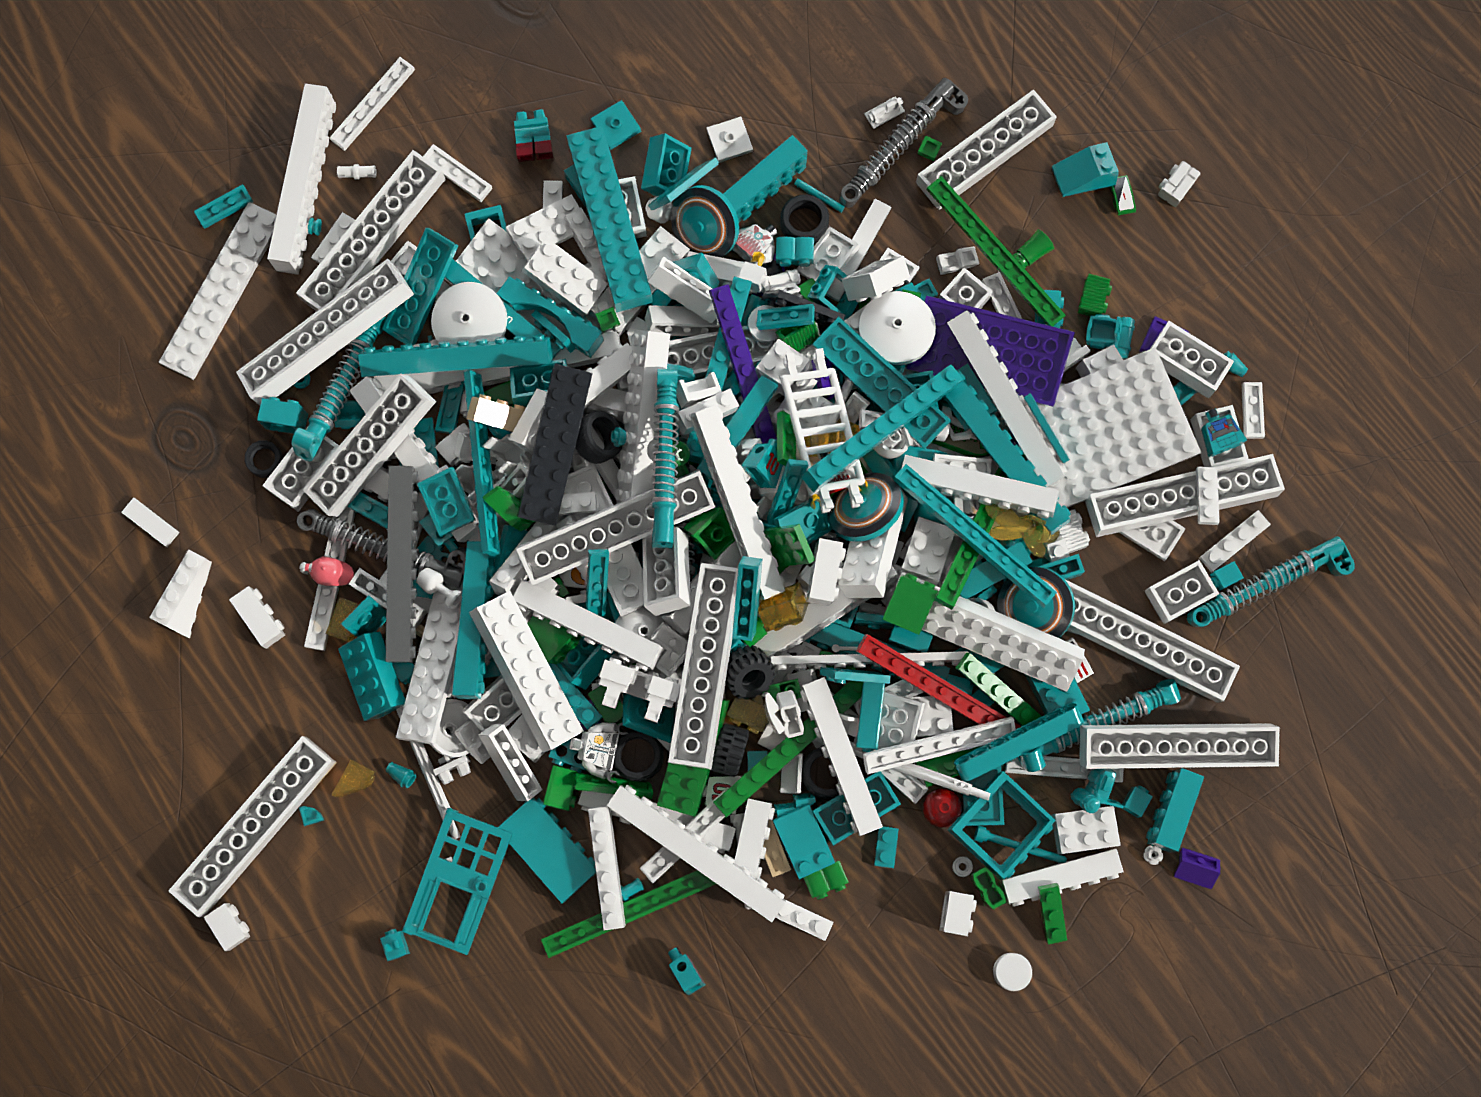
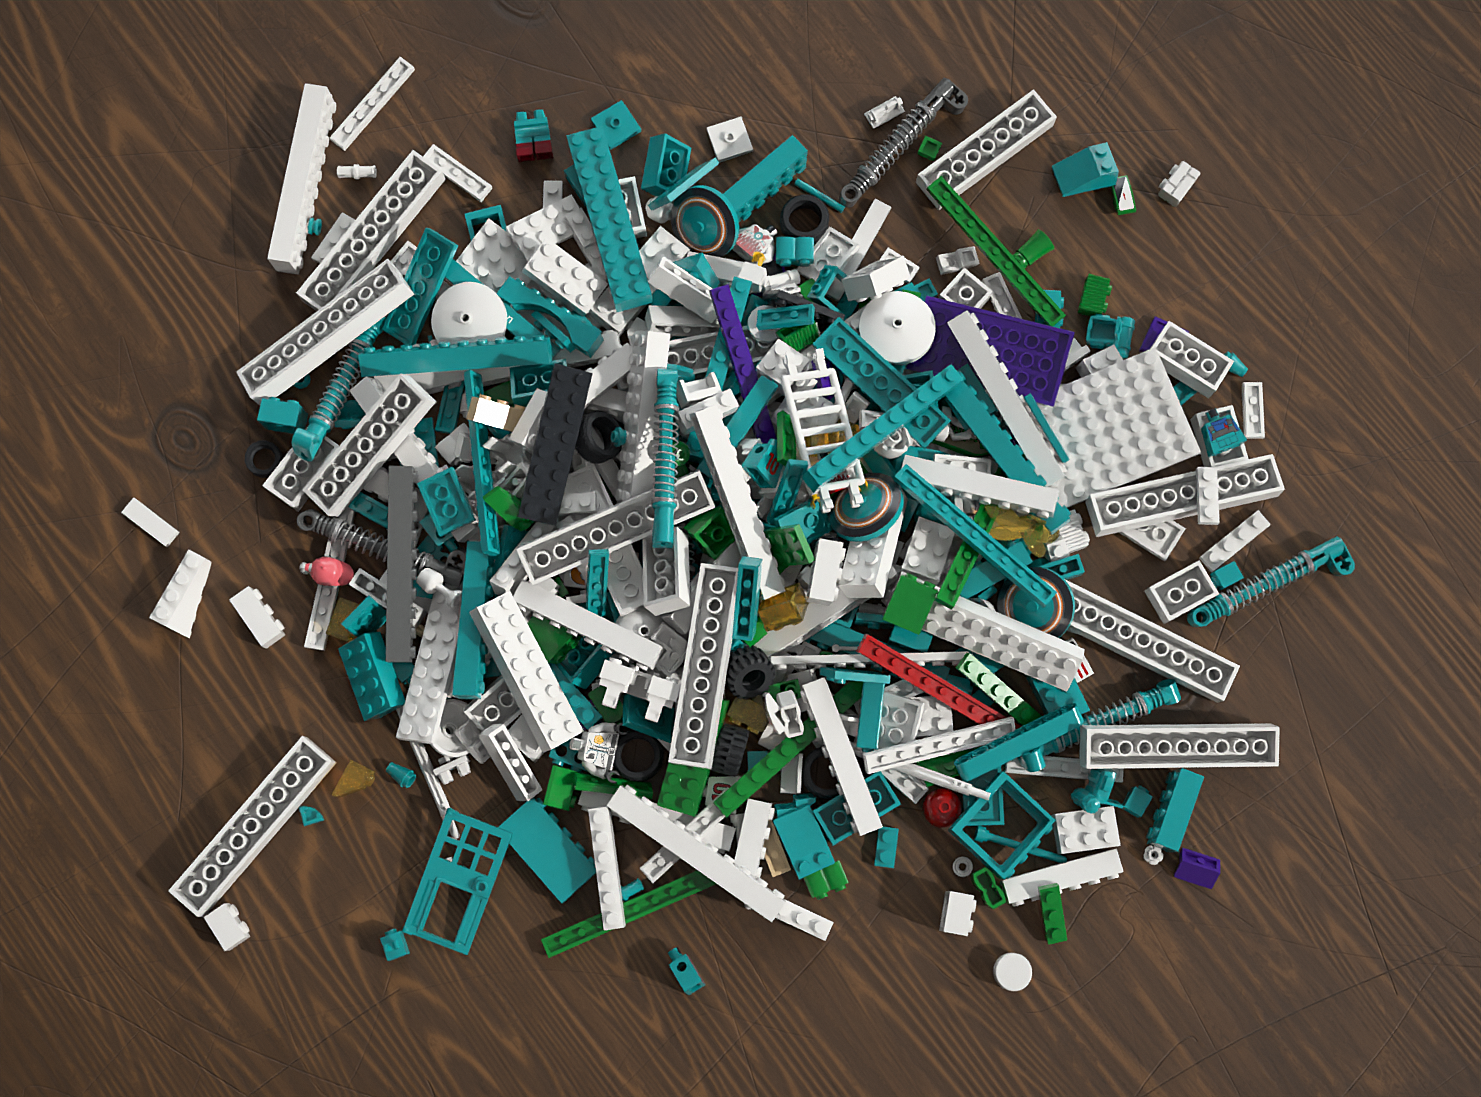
(220, 292): white plate -> none
(223, 206): teal plate -> none
(608, 319): green plate -> none

